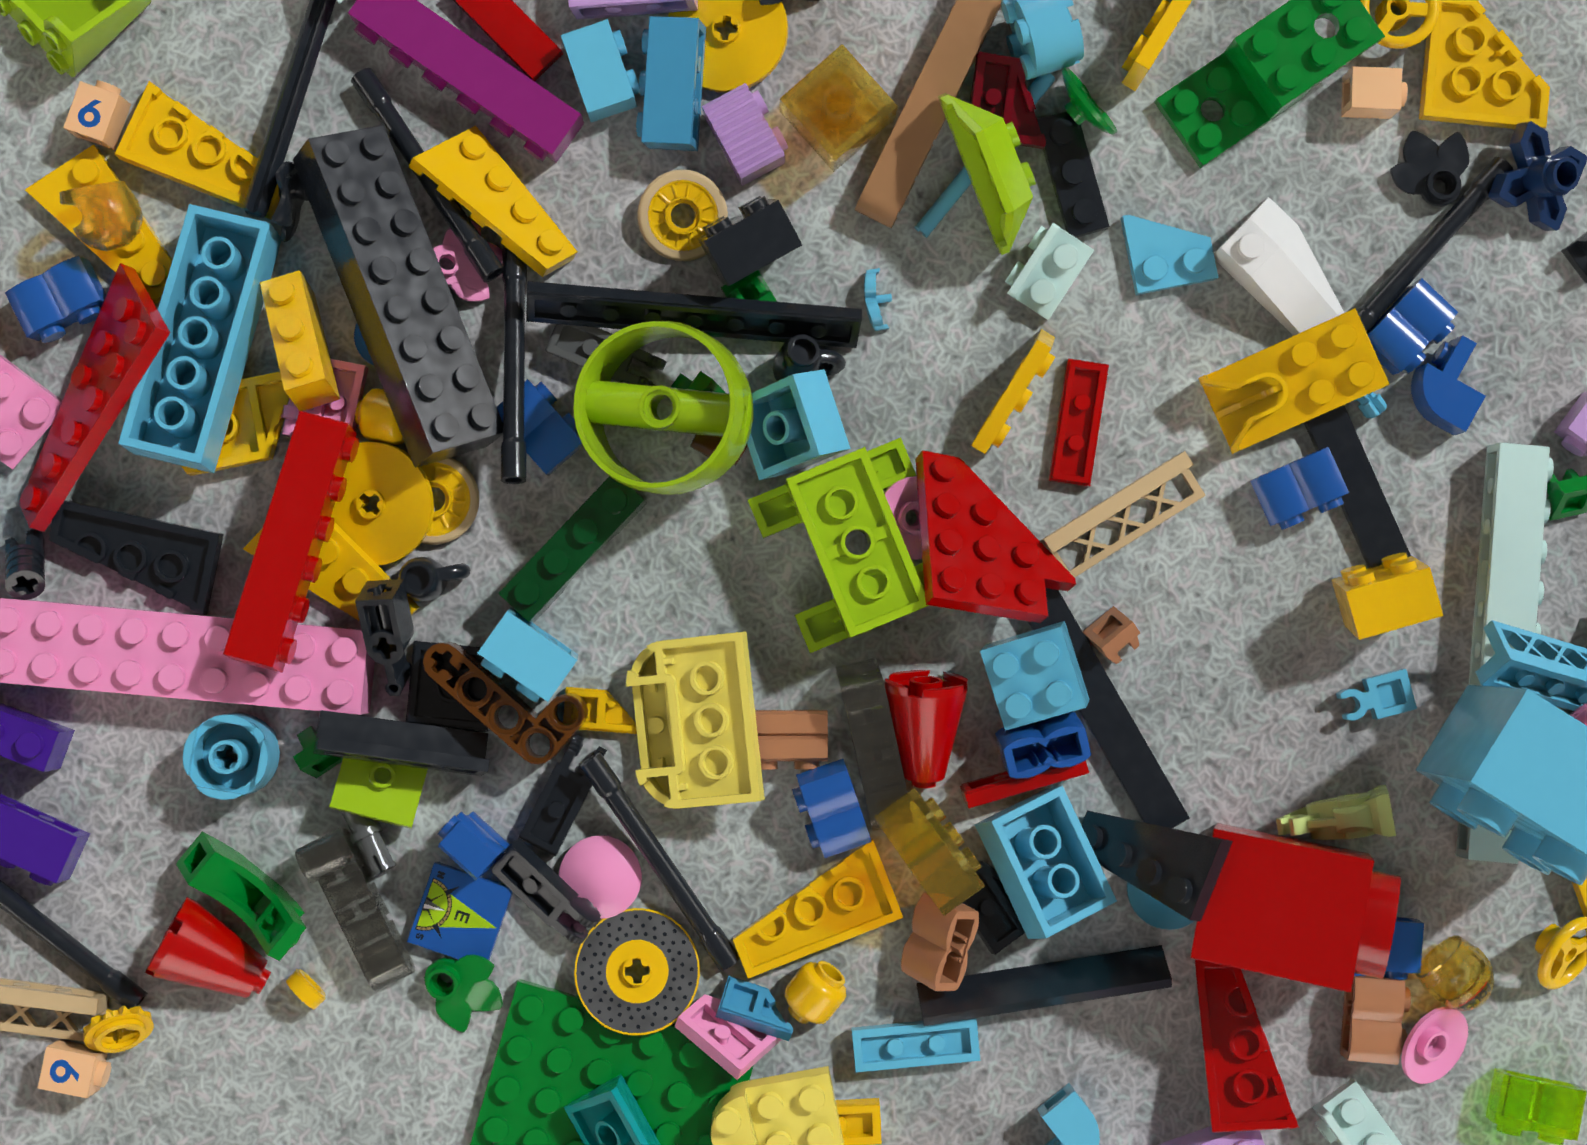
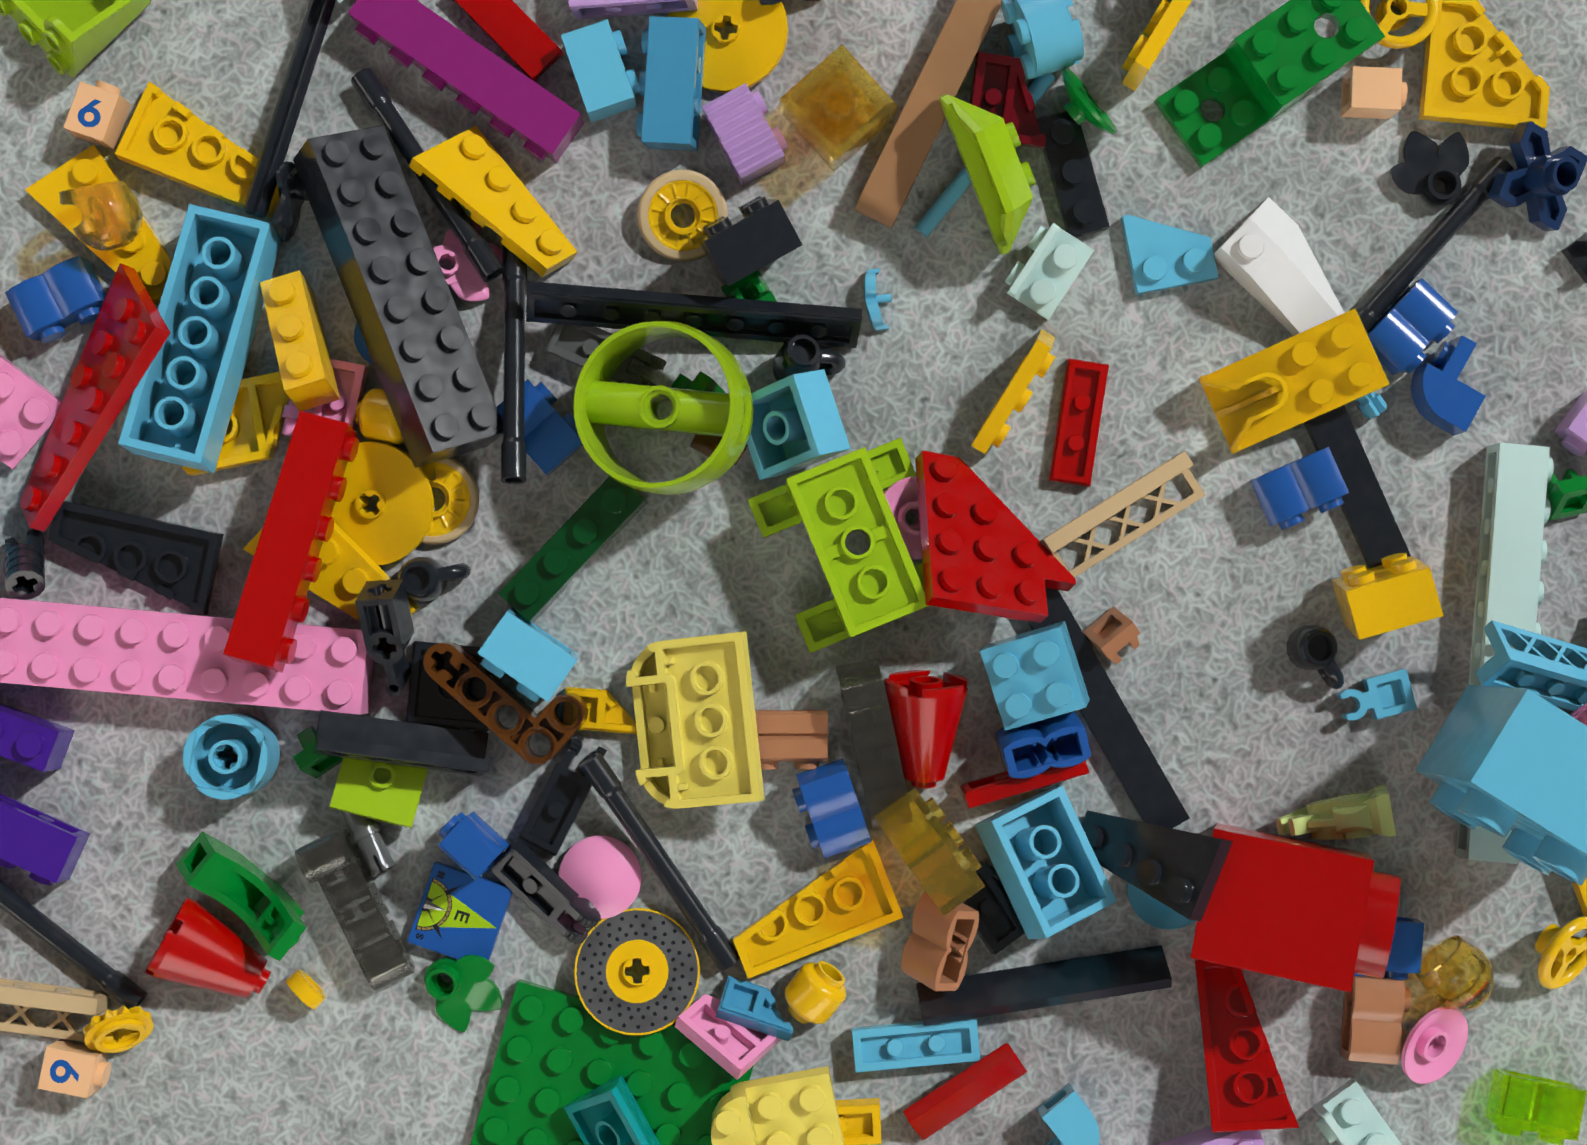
(964, 1091): none -> red tile
(1316, 649): none -> black piece

